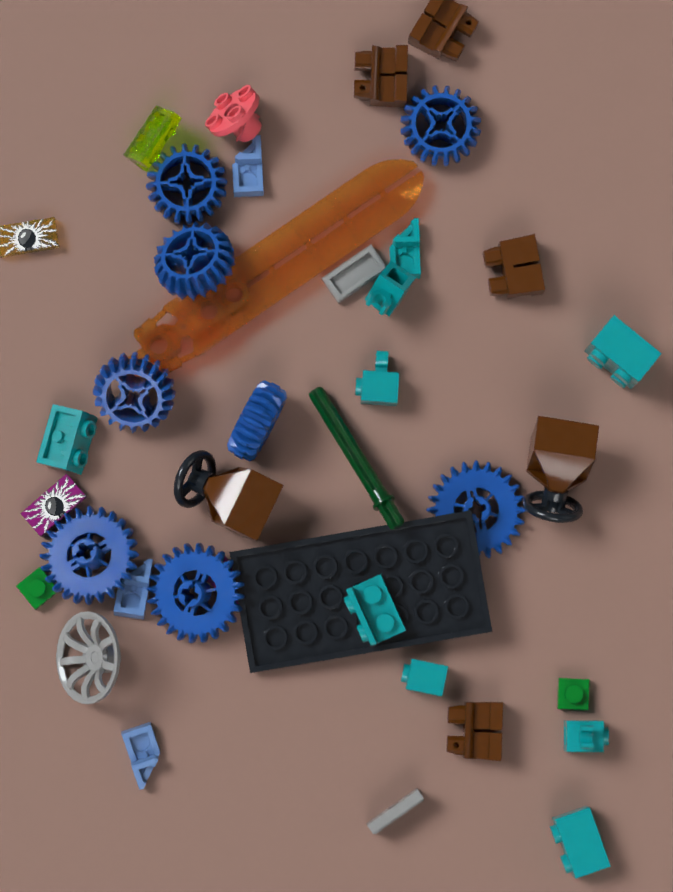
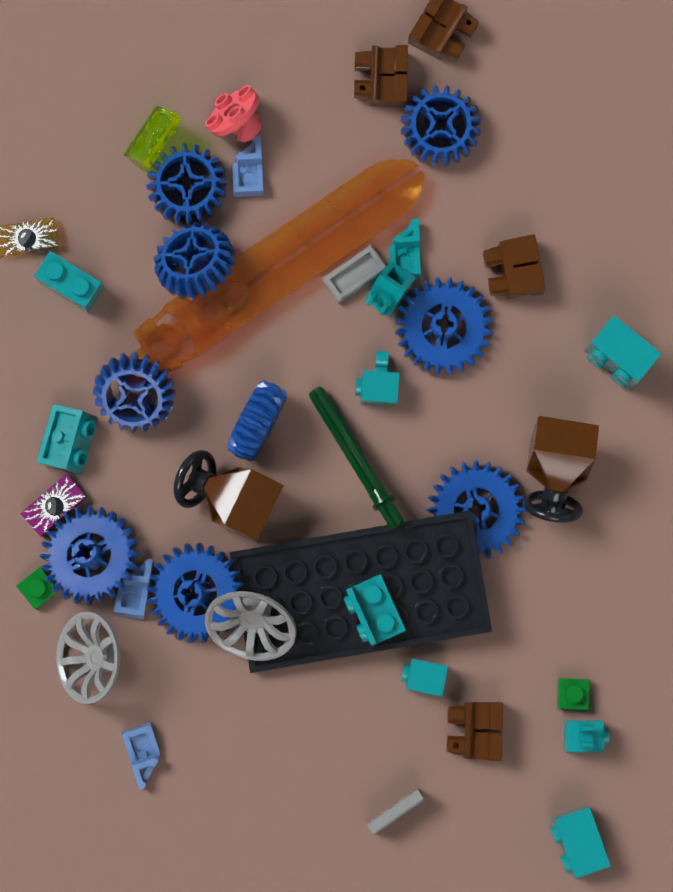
(69, 282): none -> teal brick
(254, 617): none -> light grey wheel
(446, 297): none -> blue gear

